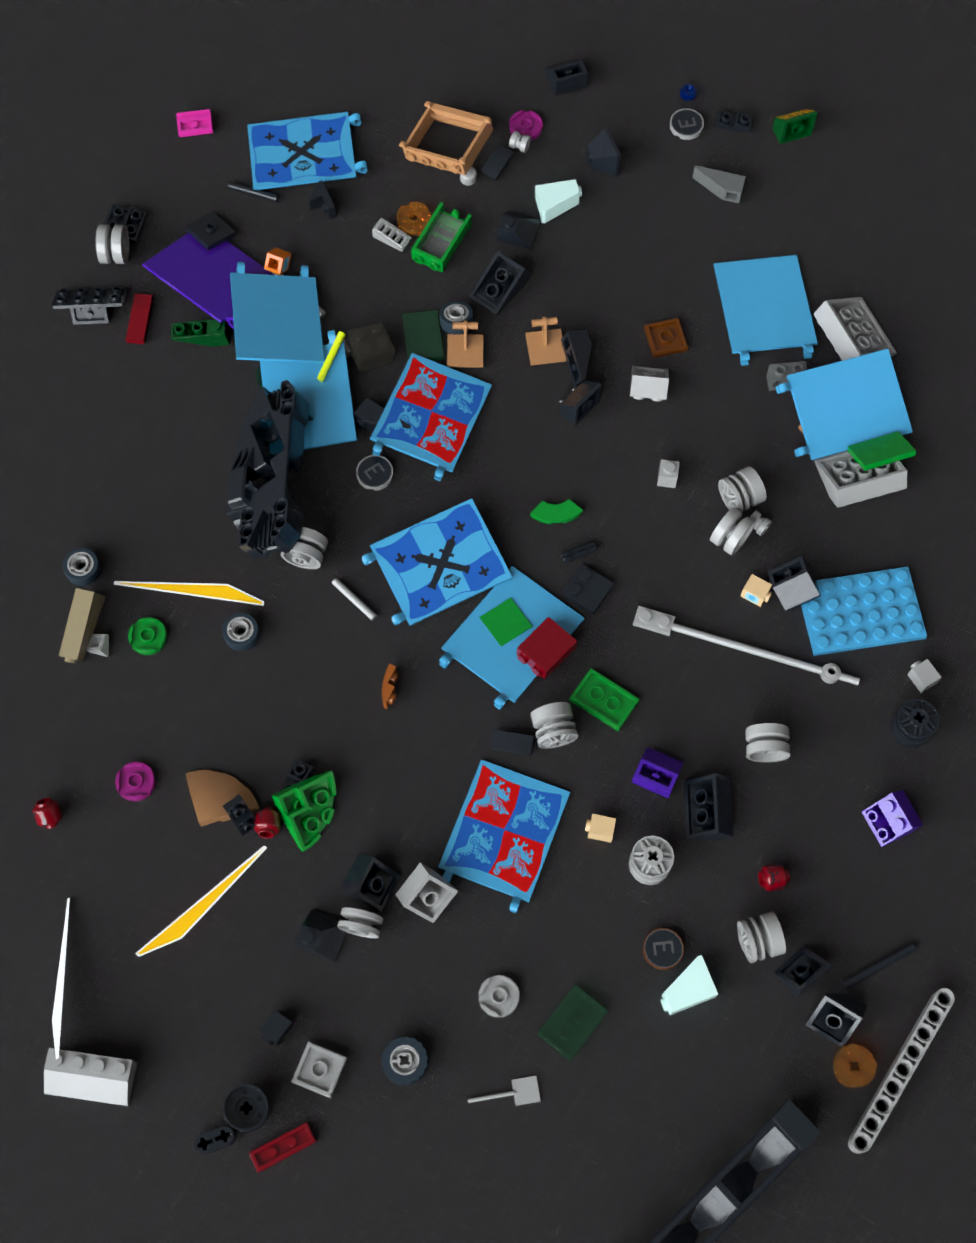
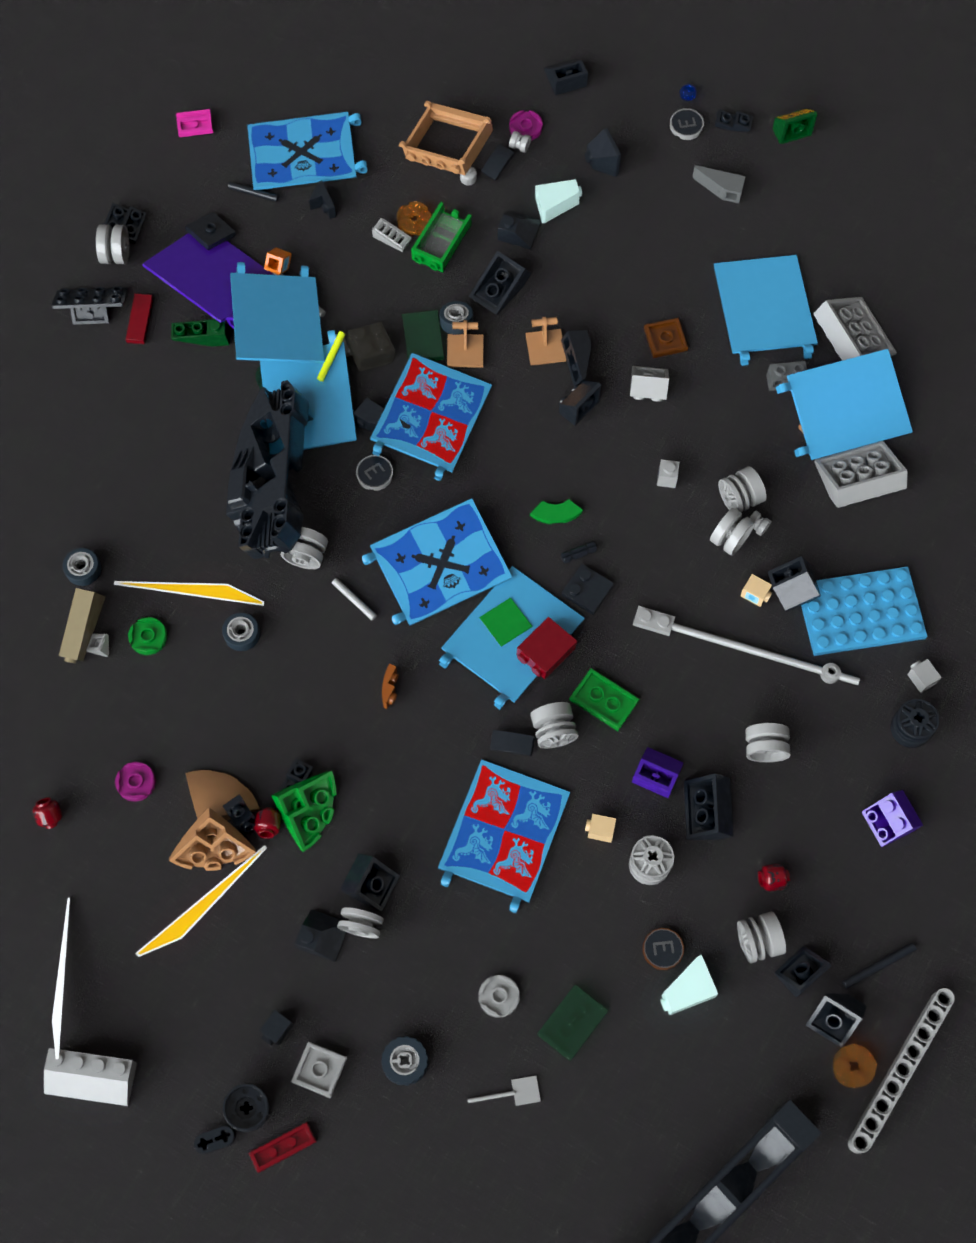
(211, 843): none -> medium nougat brick
(426, 893): light grey slope -> none
(881, 451): green tile -> none

